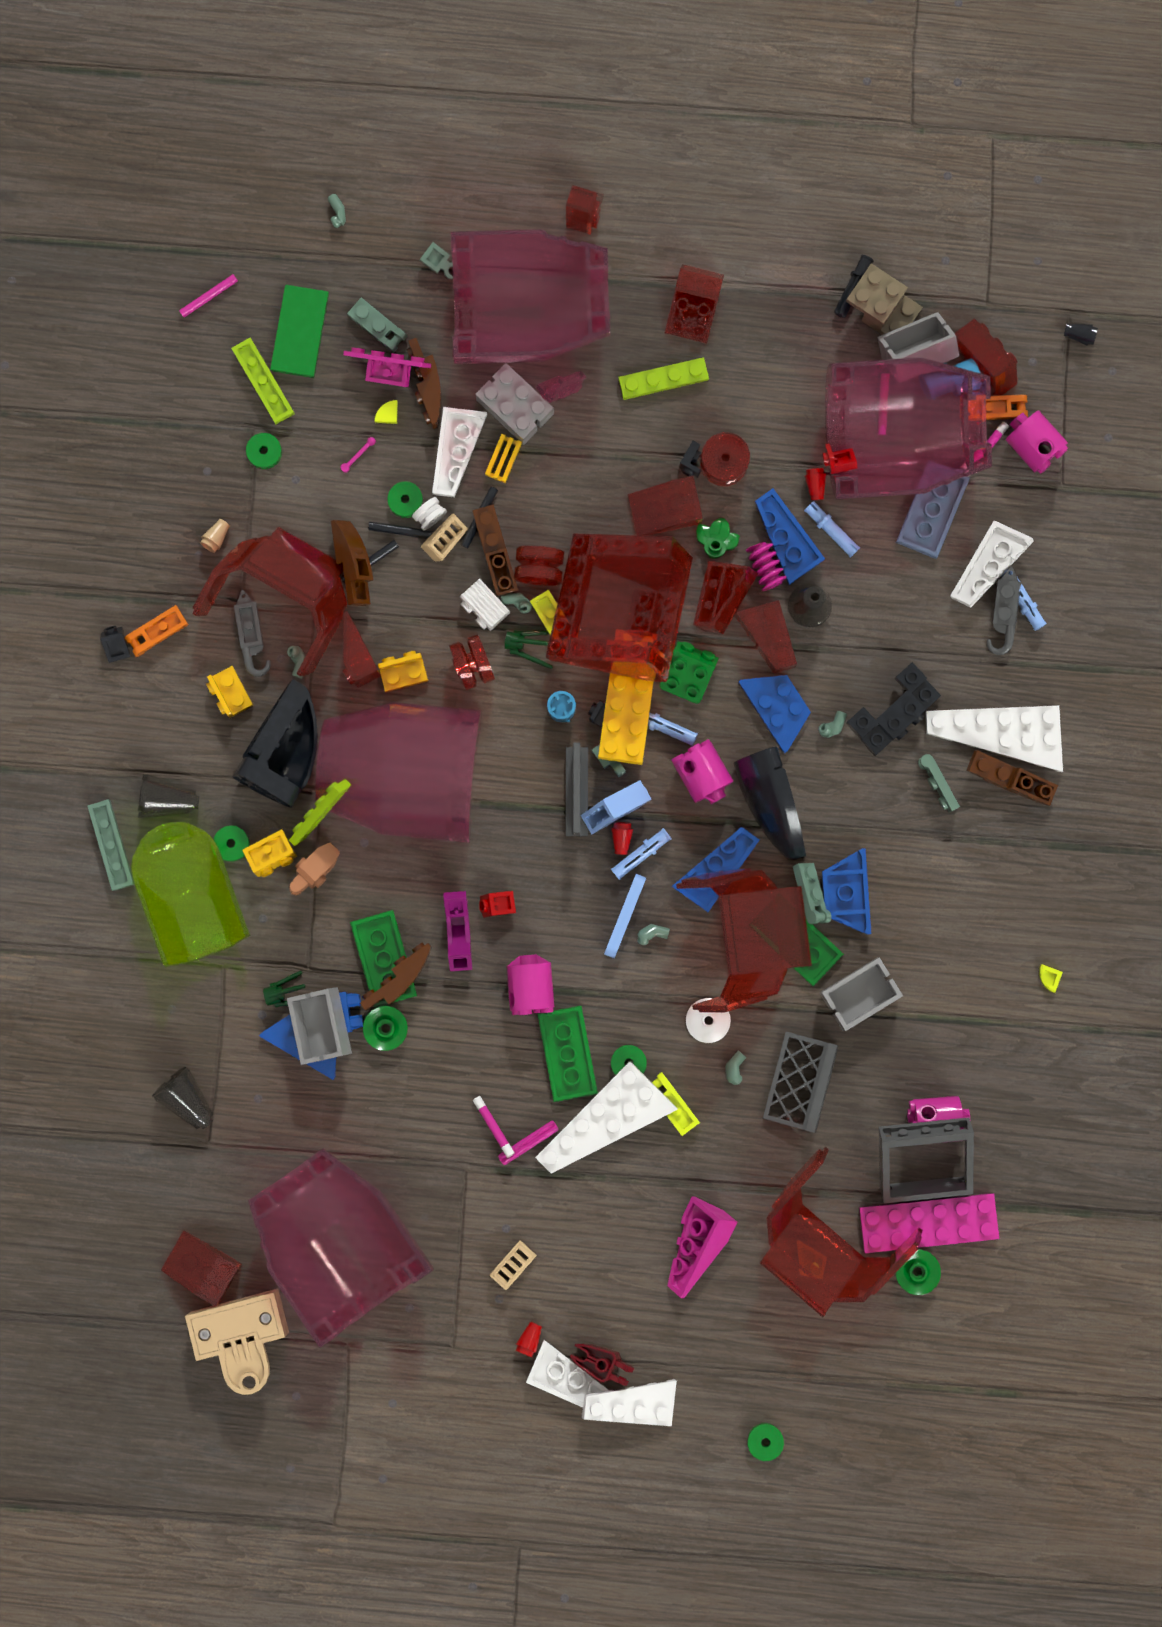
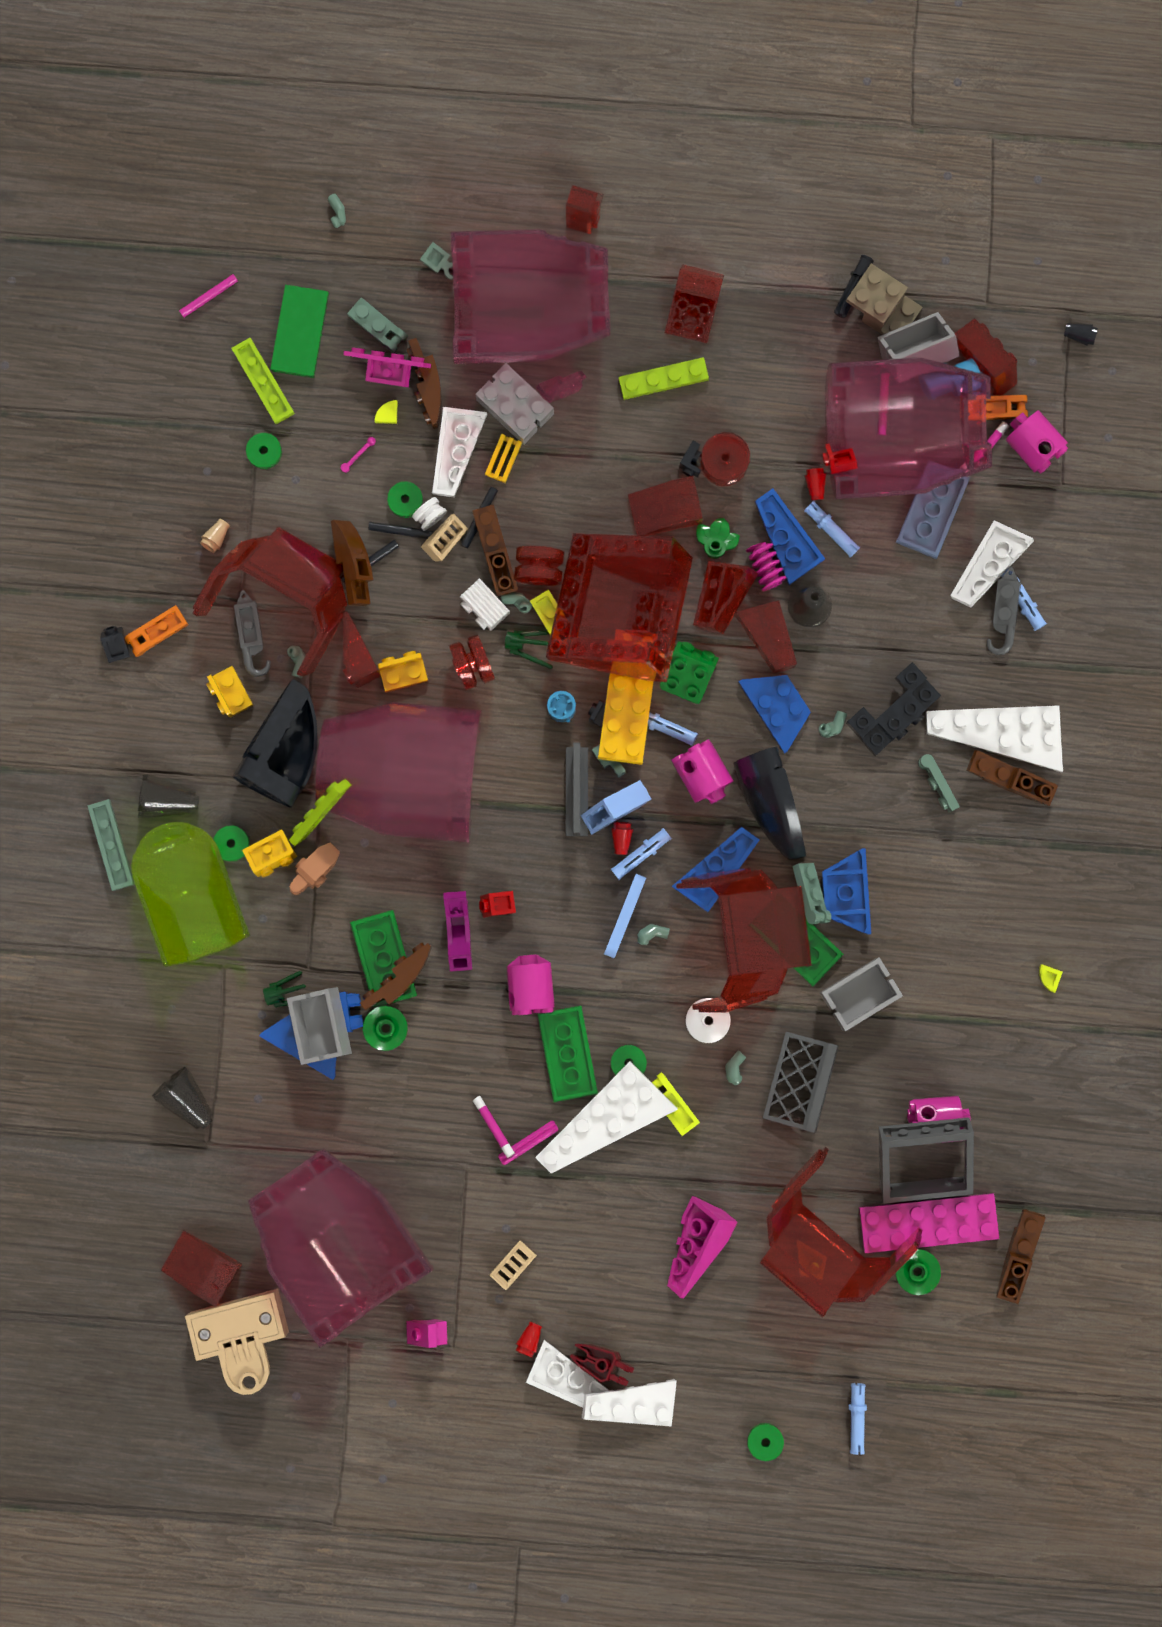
(427, 1333): none -> dark pink brick
(858, 1410): none -> light blue pin
(1019, 1256): none -> reddish brown slope

